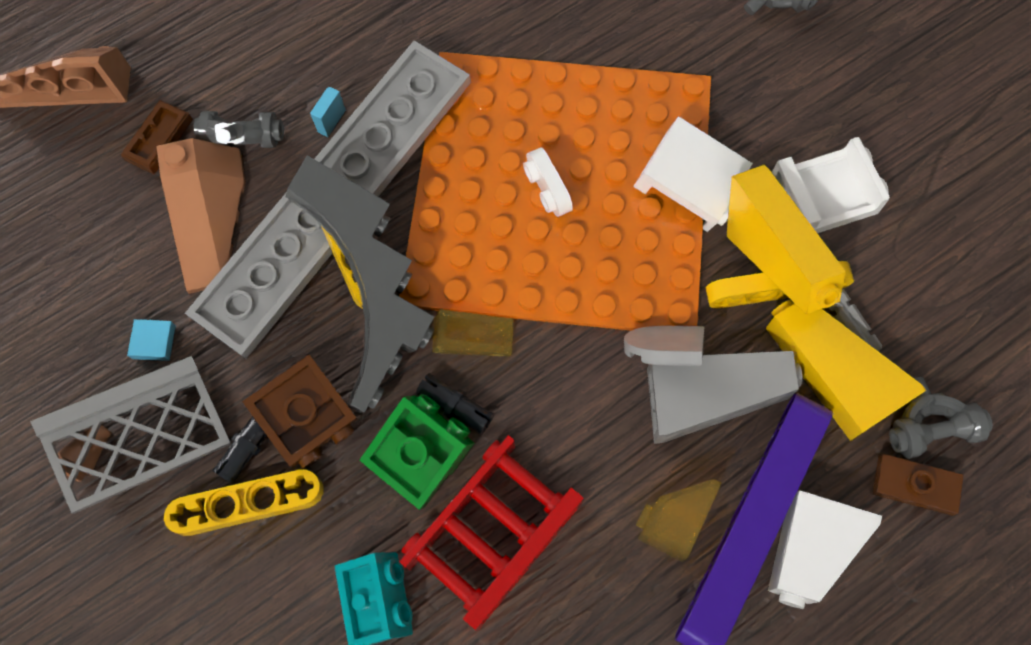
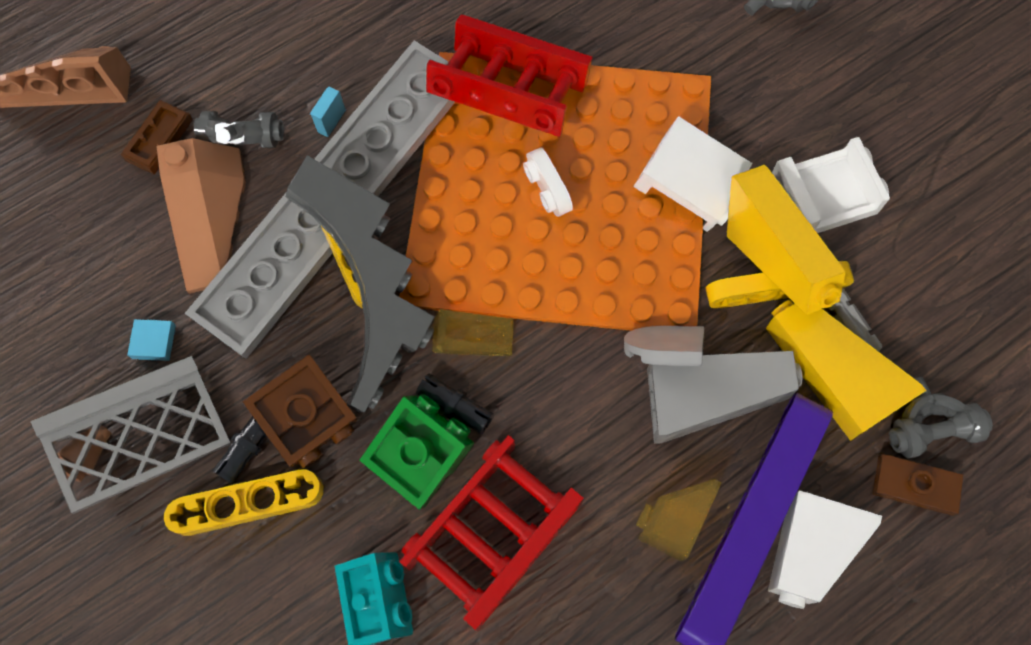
(517, 52): none -> red fence

